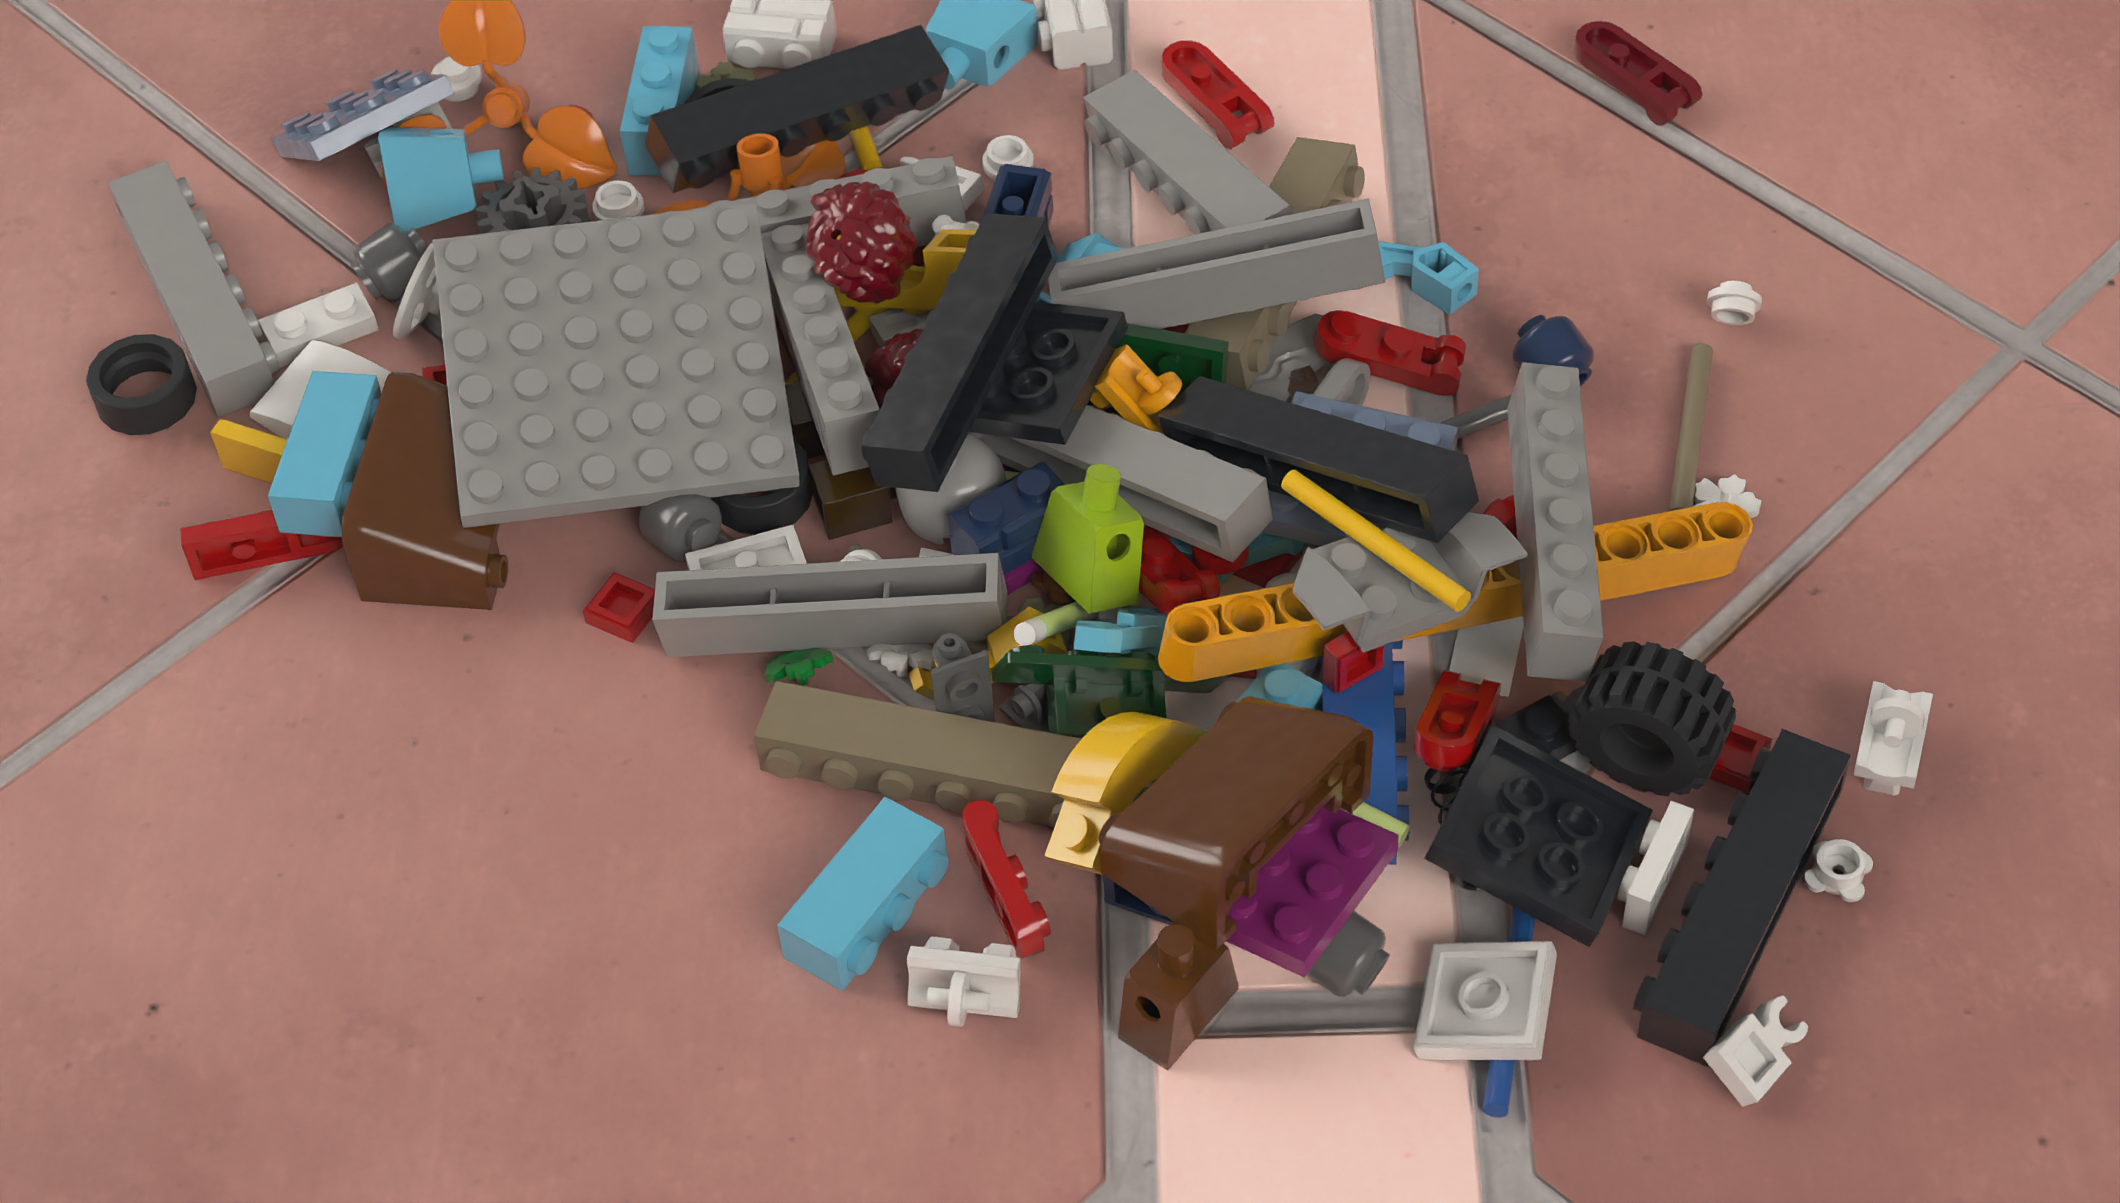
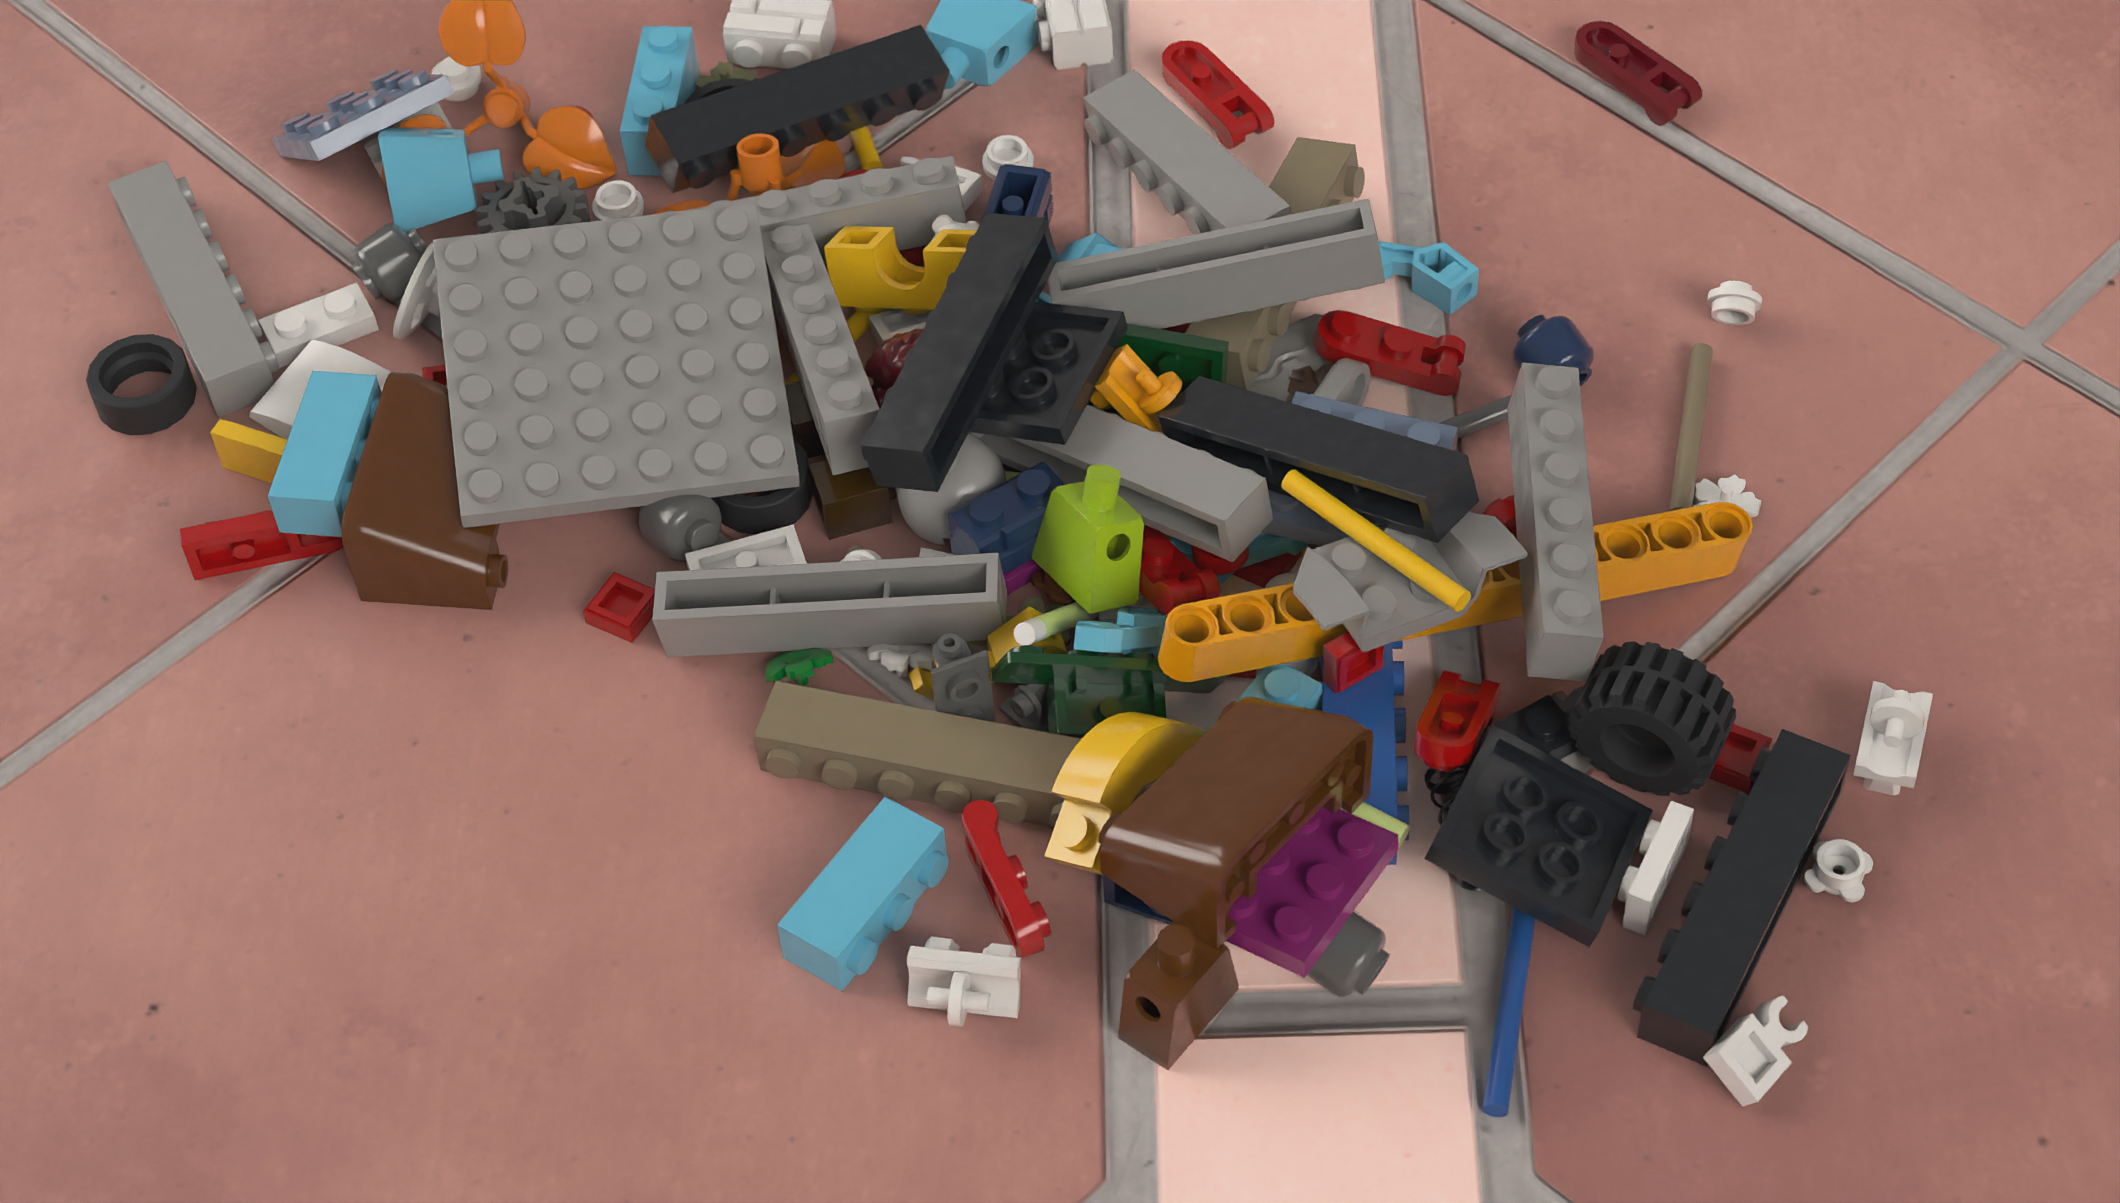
(873, 241): dark red hair -> none
(1485, 1001): white tile -> none
(1488, 652): white sticker -> none

